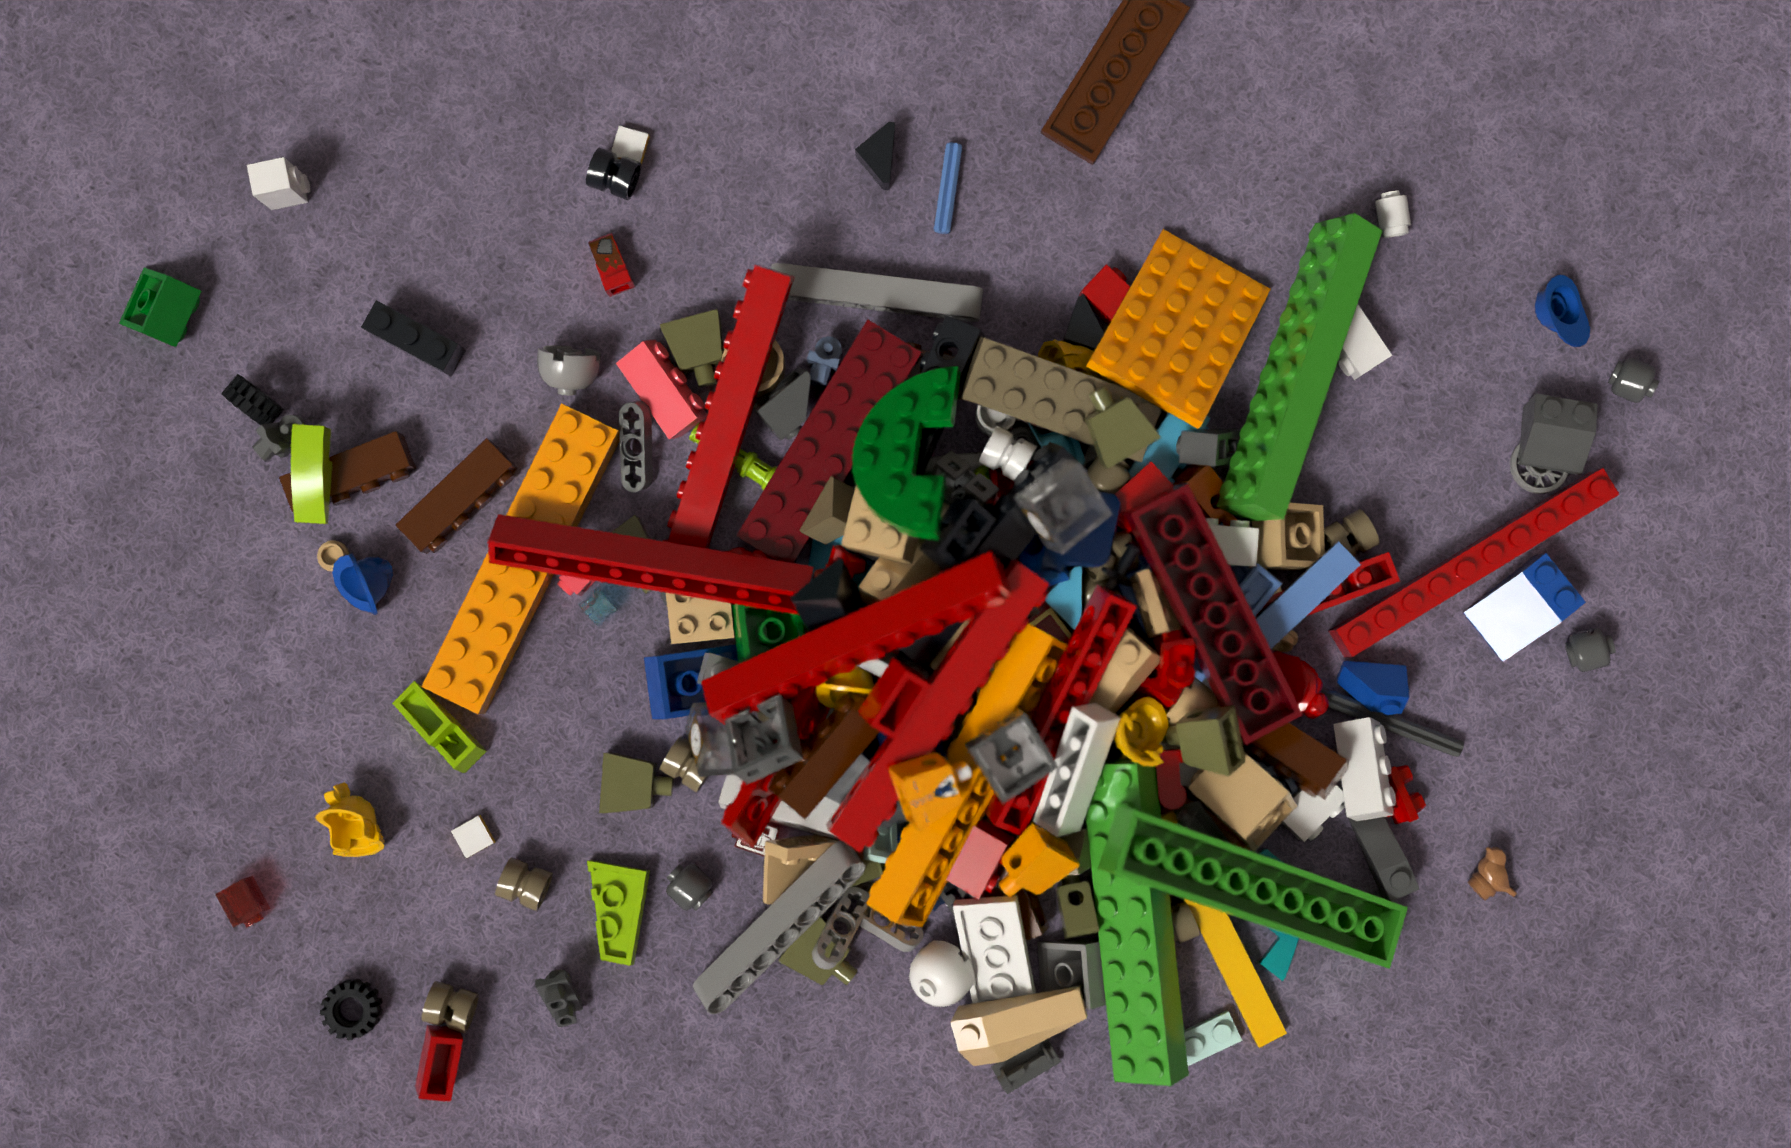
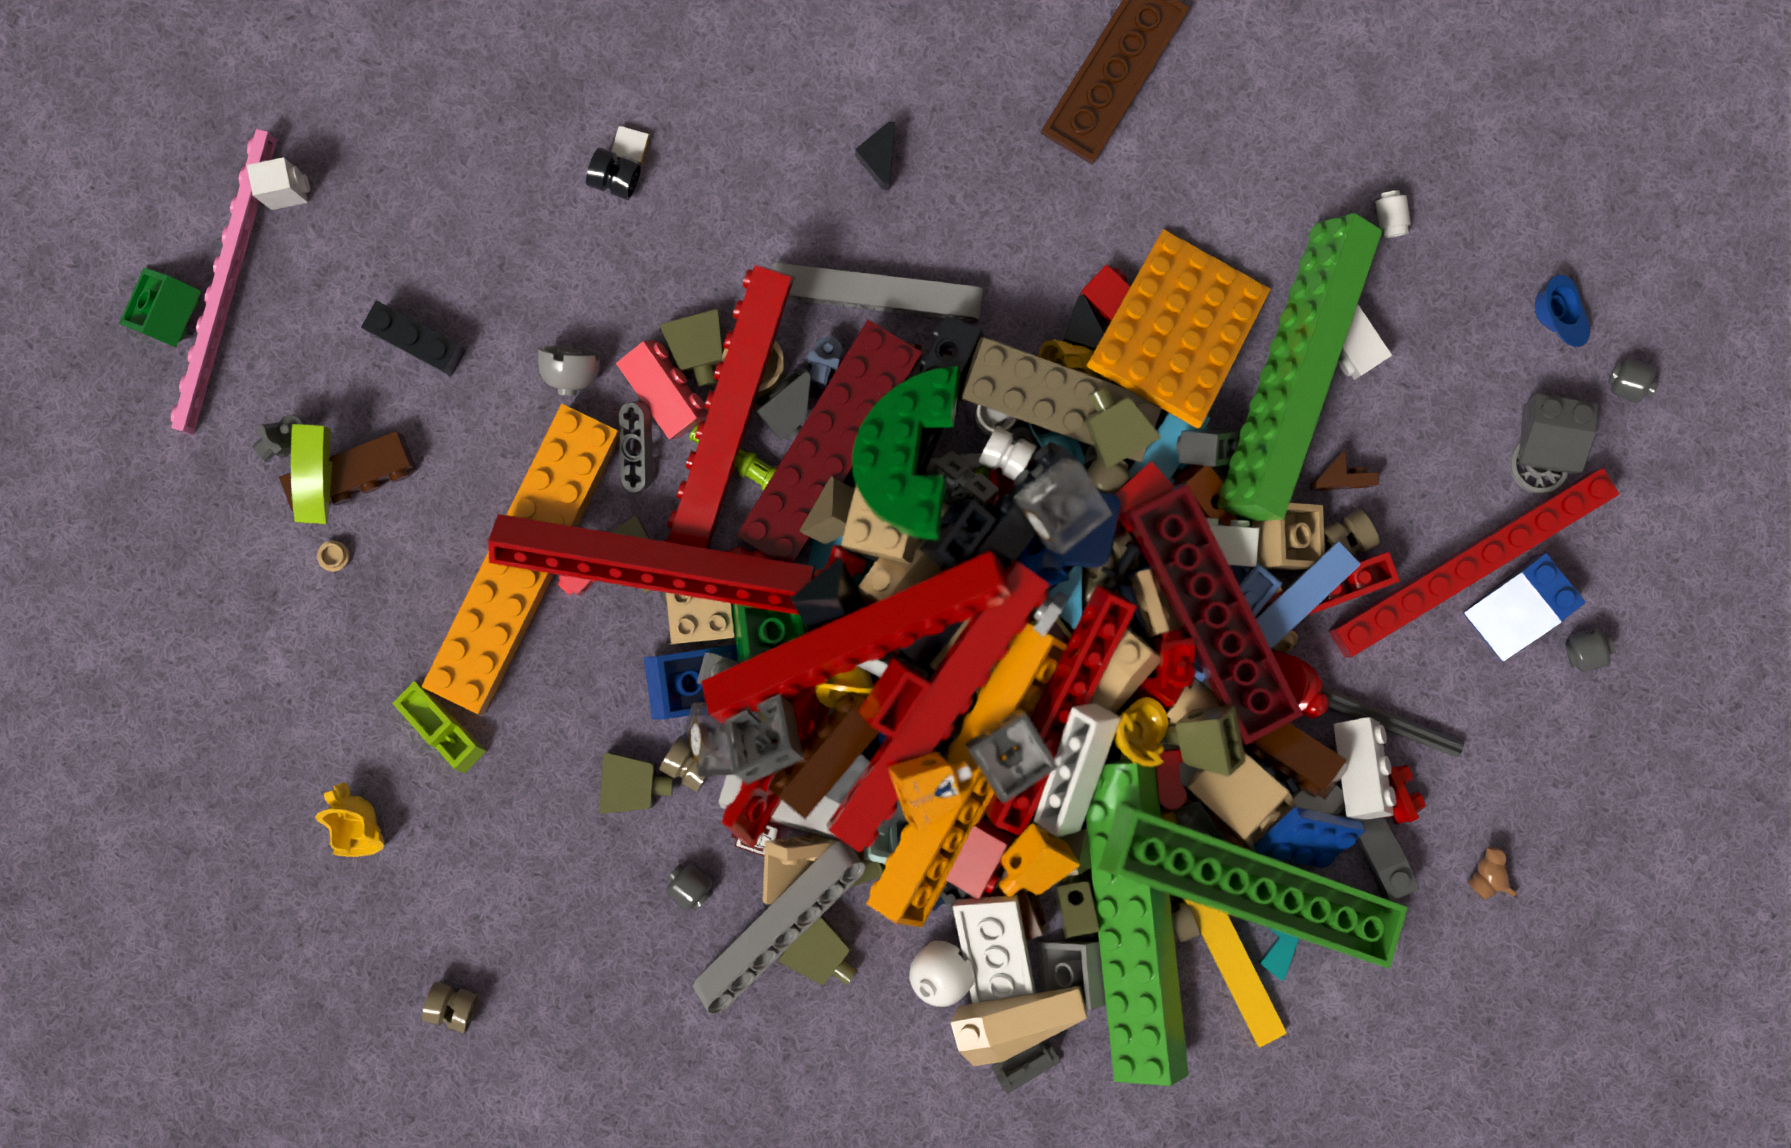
(220, 293): none -> bright pink plate
(243, 902): clear red brick -> none
(252, 401): black tyre -> none
(333, 1015): black tyre -> none
(362, 581): blue helmet -> none
(438, 1063): red piece -> none
(456, 497): reddish brown brick -> none
(473, 836): white tile -> none
(520, 883): dark tan wheel -> none
(560, 997): dark grey hips -> none
(598, 607): clear light blue wheel -> none
(611, 265): leg -> none
(619, 907): lime wing -> none
(862, 917): light grey beam -> none
(948, 188): medium blue axle -> none
(1049, 612): none -> light grey plate
(1210, 1037): light aqua plate -> none
(1309, 837): none -> blue plate
(1336, 477): none -> reddish brown slope
(1376, 685): blue slope -> none

